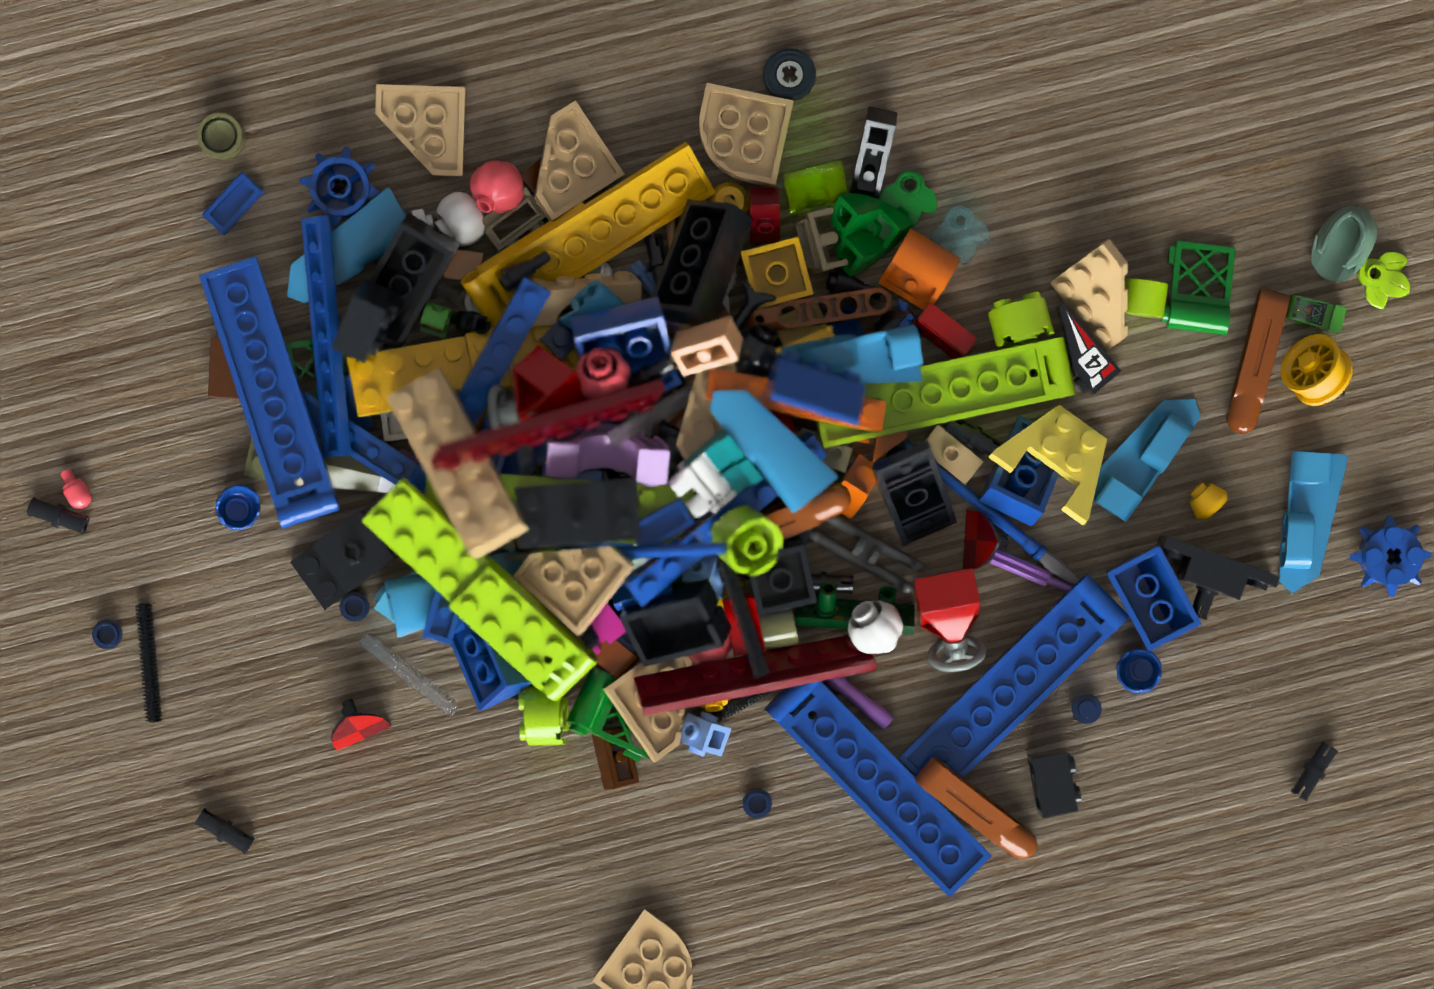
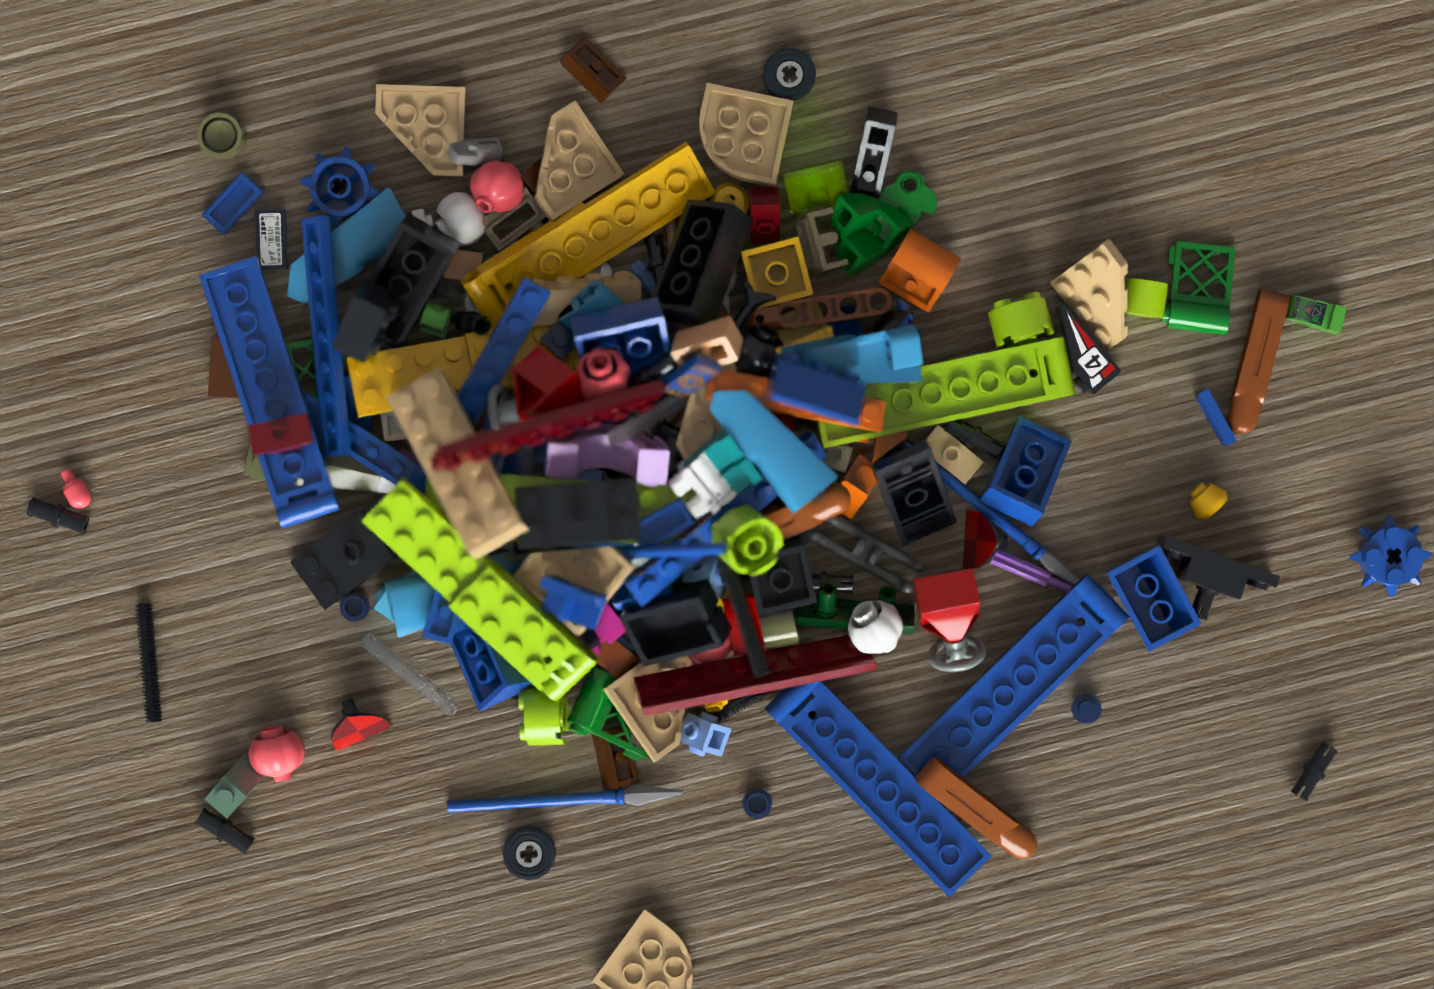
(107, 634): dark blue plate -> none
(234, 787): none -> slope
(237, 507): blue hair -> none
(271, 239): none -> tile
(276, 752): none -> coral plant
(280, 435): none -> dark red brick
(475, 151): none -> light grey hinge
(512, 275): black cone -> none
(518, 842): none -> black bush
(572, 601): none -> blue panel
(592, 70): none -> reddish brown slope
(633, 795): none -> blue piece
(691, 376): none -> blue tile
(840, 282): black cone -> none
(869, 707): medium lavender piece -> none
(944, 332): red slope -> none
(964, 238): clear light blue plate -> none
(1053, 783): black brick -> none
(1067, 448): light yellow wing -> none
(1139, 671): blue hair -> none
(1143, 456): dark azure panel -> none
(1215, 417): none -> blue tile
(1307, 524): dark azure panel -> none
(1316, 370): yellow wheel -> none
(1344, 243): sand green hair -> none
(1387, 281): lime plate -> none

